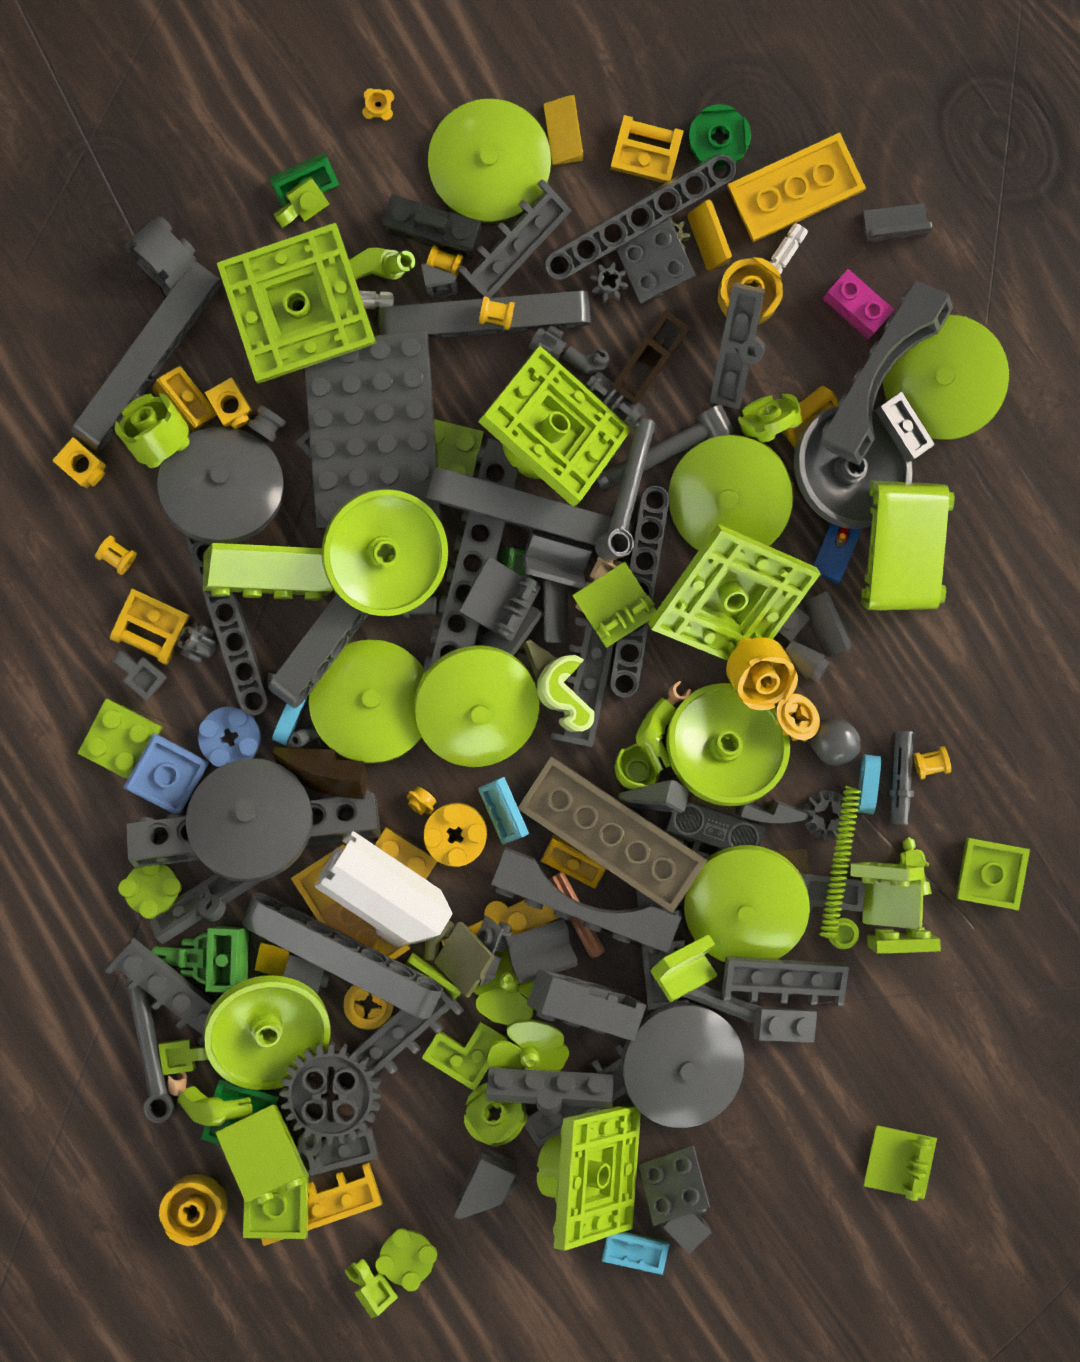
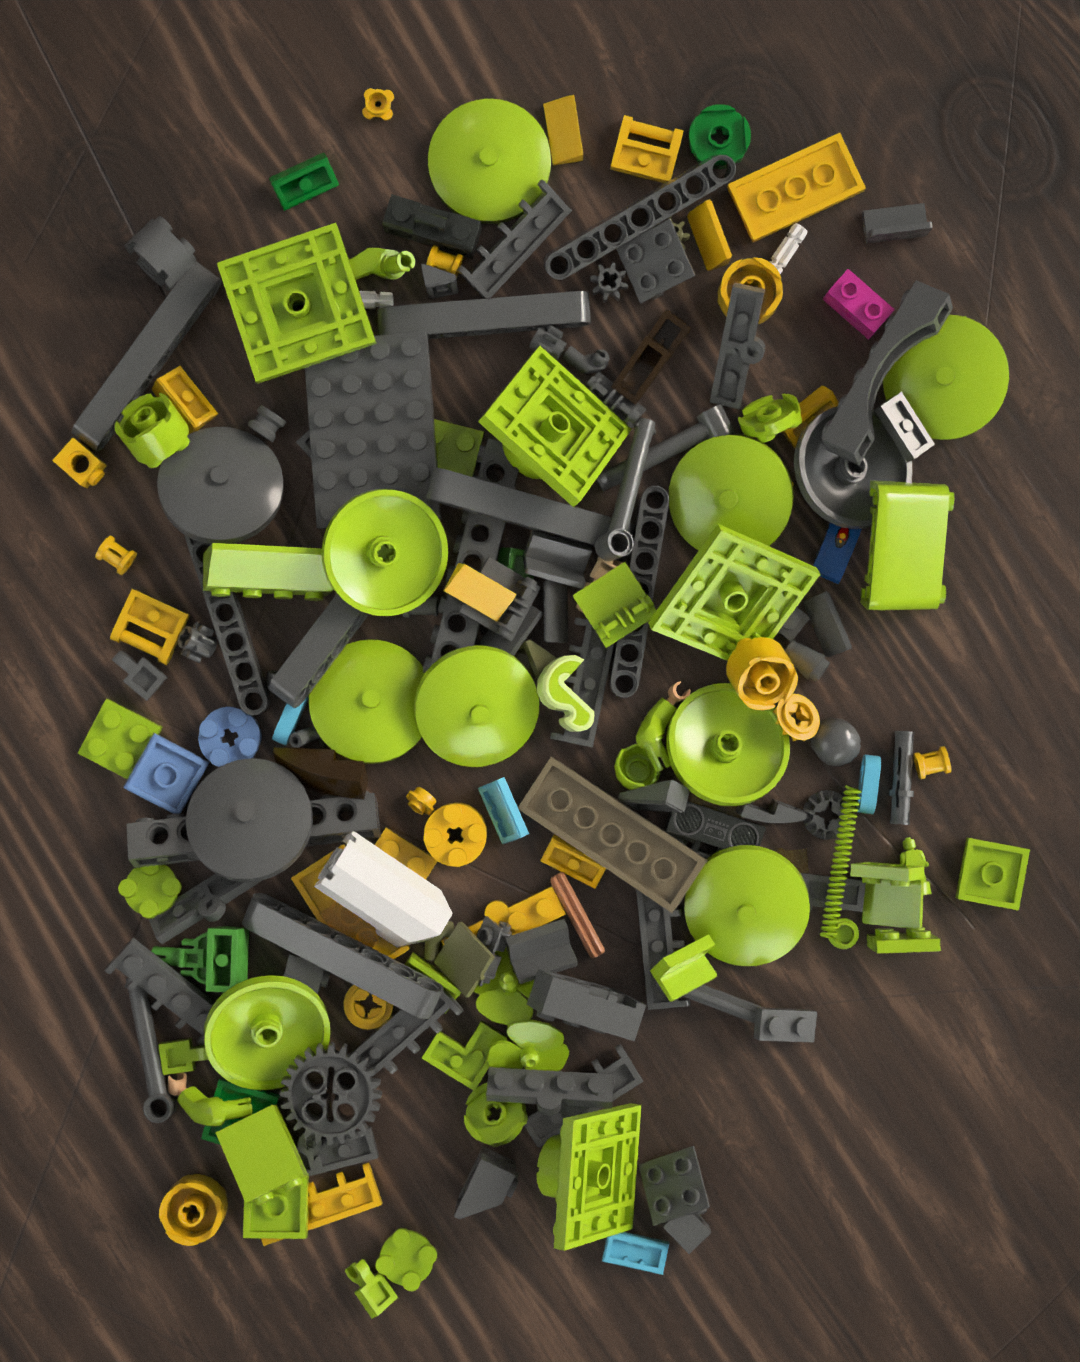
(223, 392): yellow brick -> none
(272, 958): yellow slope -> none
(304, 200): lime plate -> none
(479, 591): none -> yellow slope
(496, 313): yellow bush -> none
(645, 924): dark grey arch -> none
(682, 1065): dark grey dish -> none
(785, 978): dark grey hinge -> none
(900, 1162): lime hinge -> none

